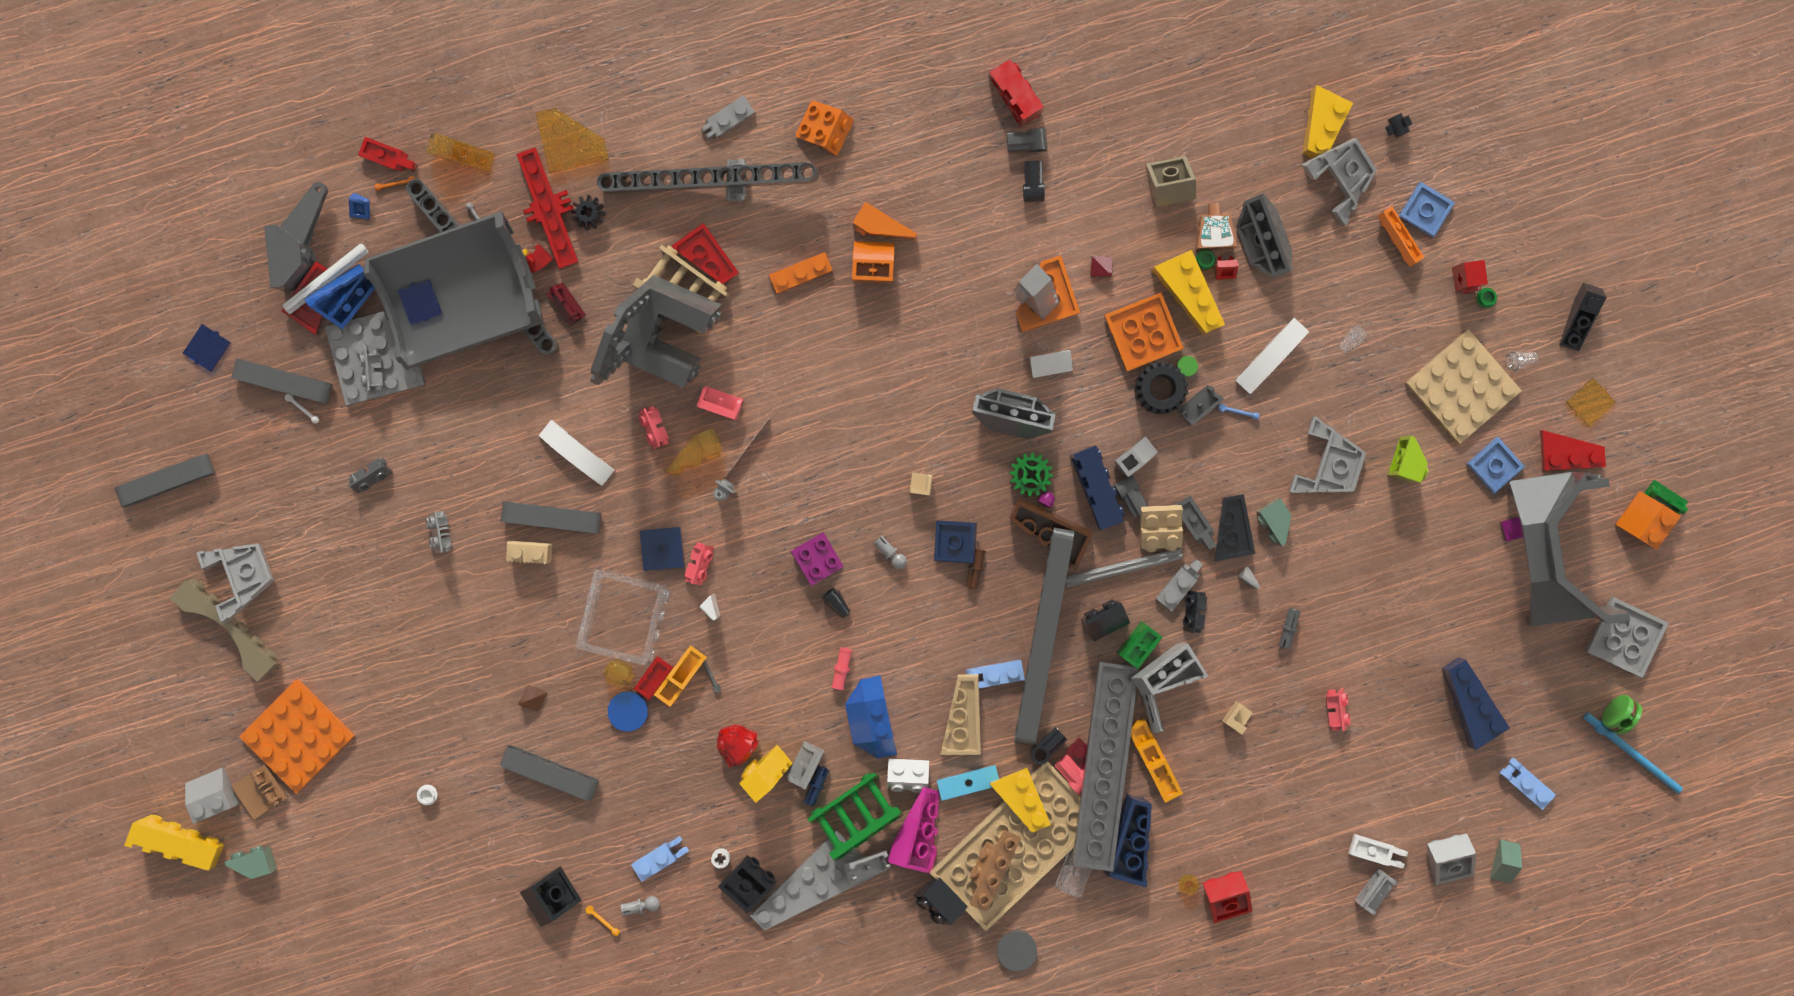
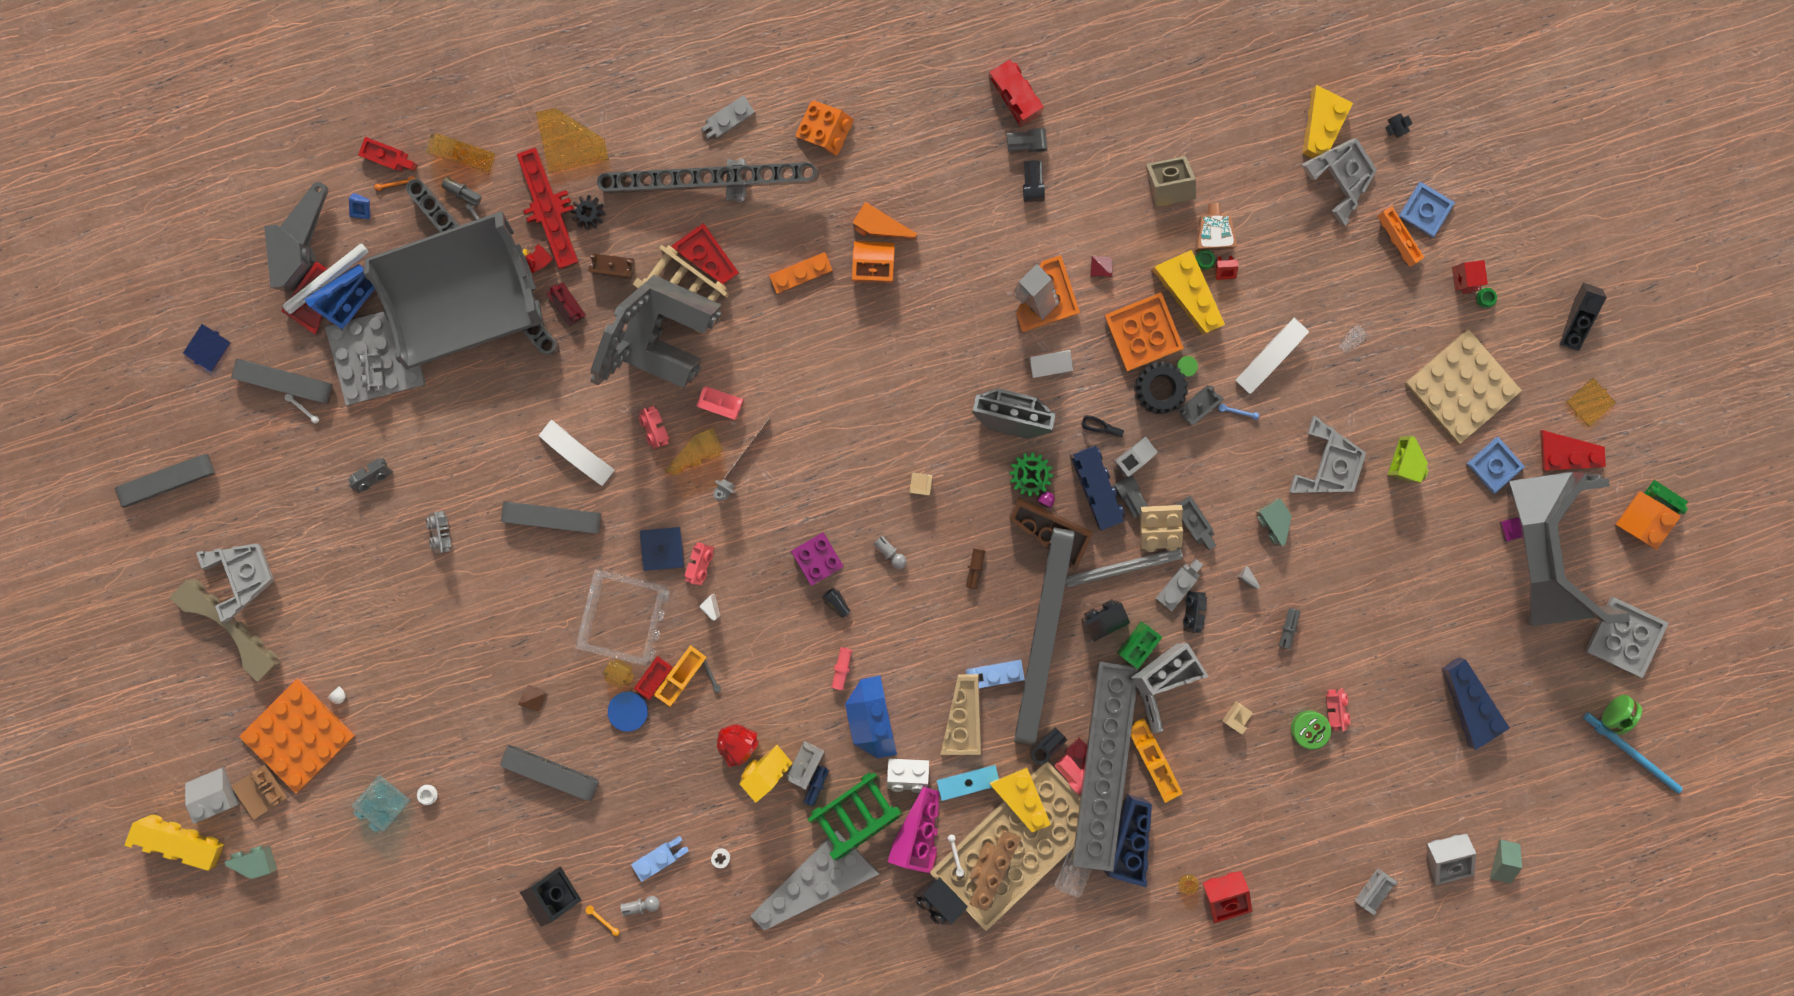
(337, 696): none -> white hinge
(380, 804): none -> clear light blue plate
(420, 302): clear blue piece -> none
(461, 191): none -> dark grey axle
(529, 552): tan brick -> none
(611, 266): none -> reddish brown hinge
(748, 883): black plate -> none
(866, 866): light grey hinge -> none
(955, 541): dark blue plate -> none
(959, 872): none -> white hinge
(1016, 950): dark grey tile -> none
(1107, 427): none -> black piece
(1234, 530): black wing -> none
(1264, 237): dark grey wedge -> none
(1310, 729): none -> bright green head
(1375, 851): white hinge -> none
(1520, 360): clear cone -> none
(1528, 784): light blue plate -> none

